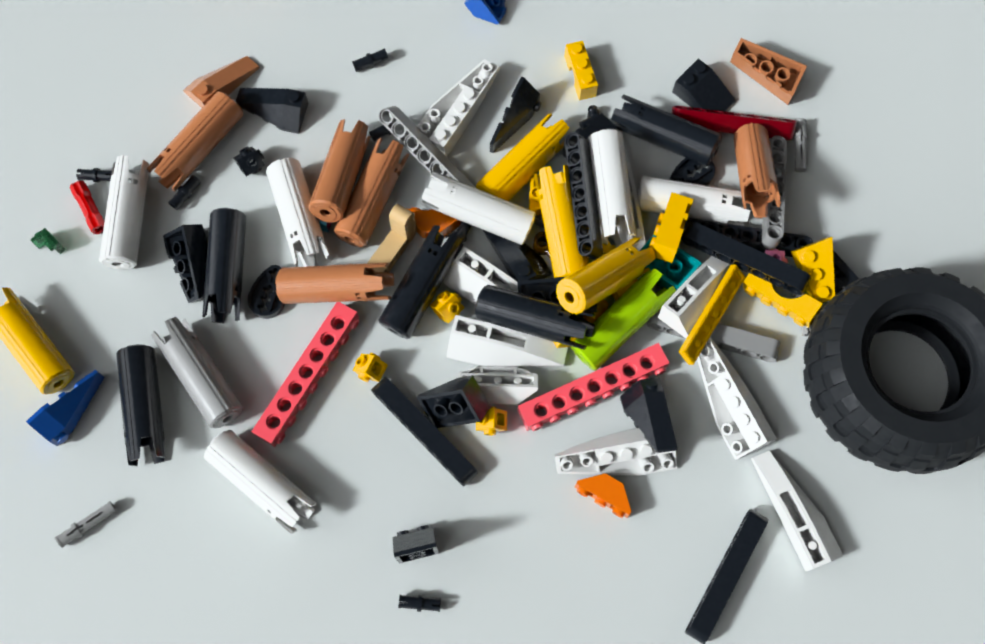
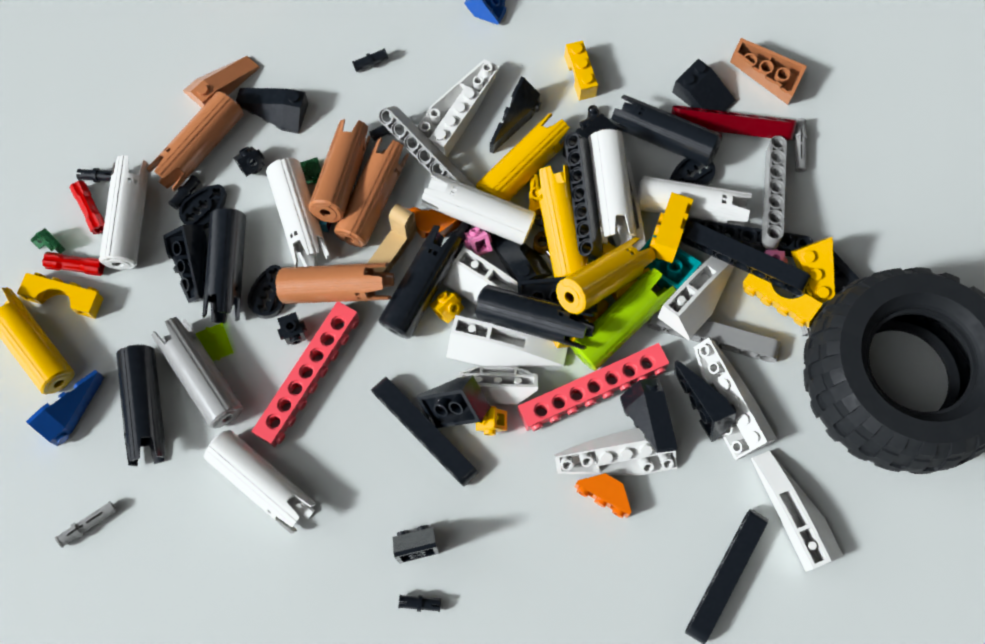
(39, 289): none -> yellow arch
(87, 265): none -> red axle
(194, 201): none -> black piece
(215, 341): none -> clear neon green piece
(291, 329): none -> black brick
(311, 170): none -> clear green bracket
(370, 367): yellow brick -> none
(478, 241): none -> bright pink brick
(711, 314): yellow tile -> none
(714, 409): none -> black wedge
(756, 168): nougat piece -> none

